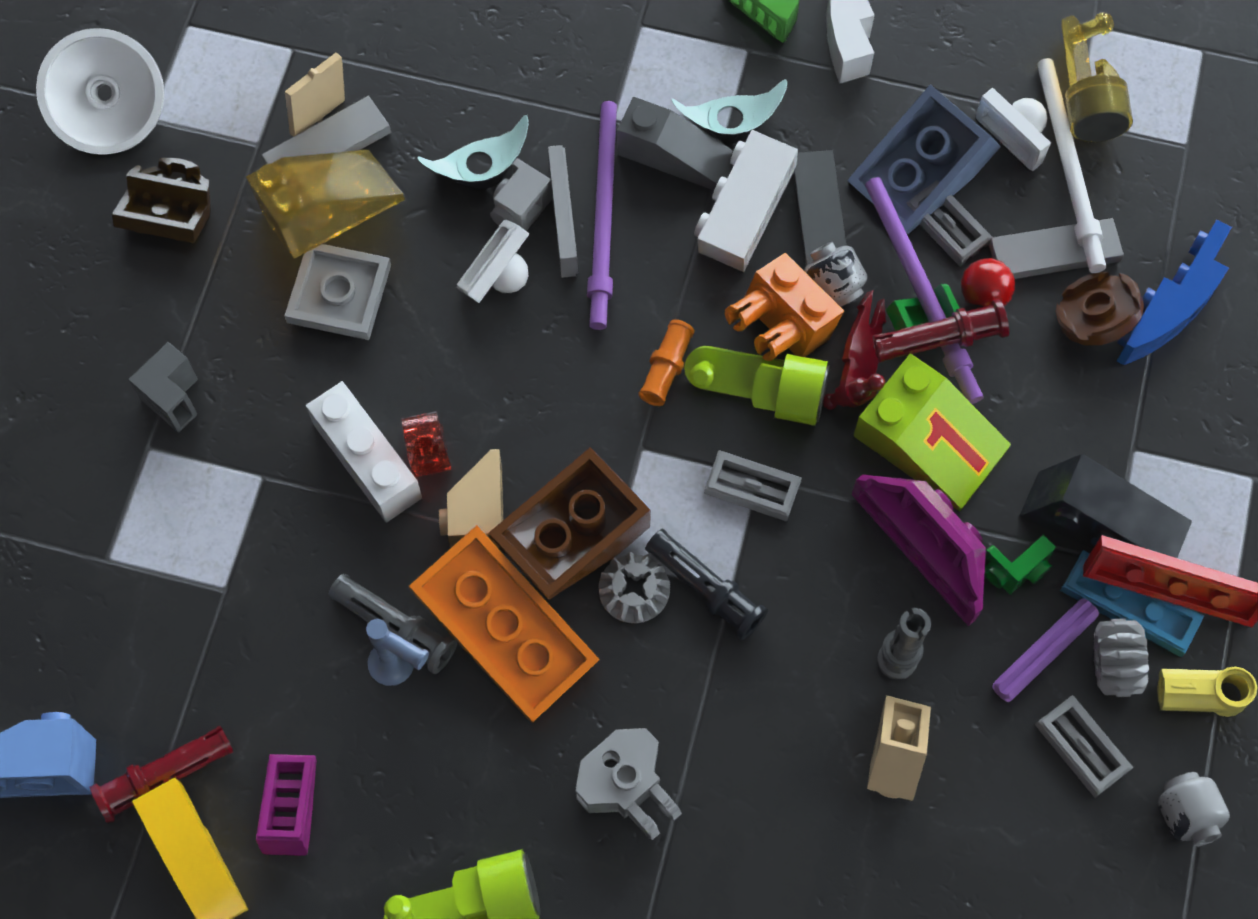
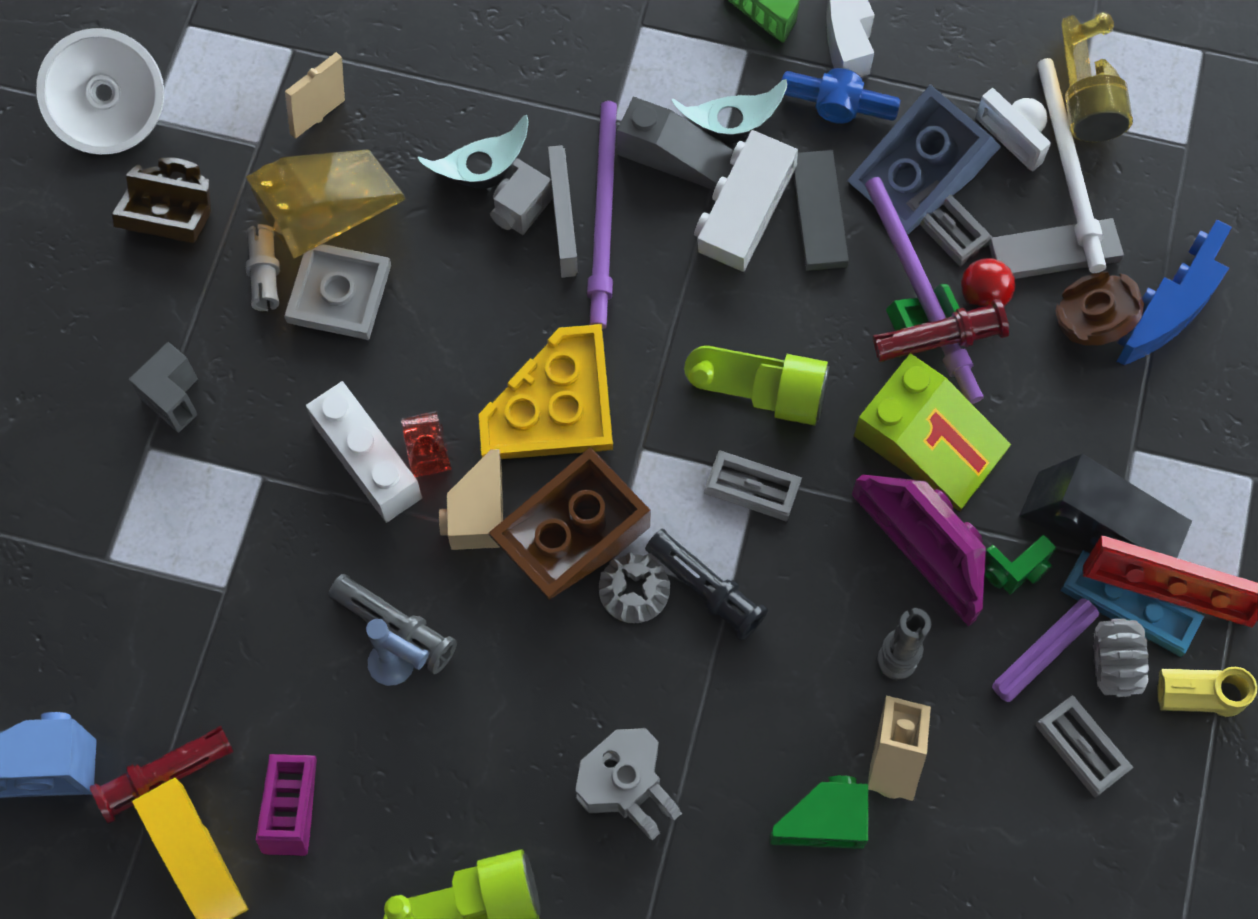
(262, 267): none -> light grey pin
(342, 132): light grey tile -> none
(497, 264): white tile -> none
(503, 623): orange plate -> none
(553, 401): none -> yellow plate
(666, 362): orange pin -> none
(790, 305): orange brick -> none
(827, 817): none -> green slope
(837, 272): light grey head -> none
(841, 96): none -> blue axle
(859, 376): dark red piece -> none
(1193, 808): light grey head -> none

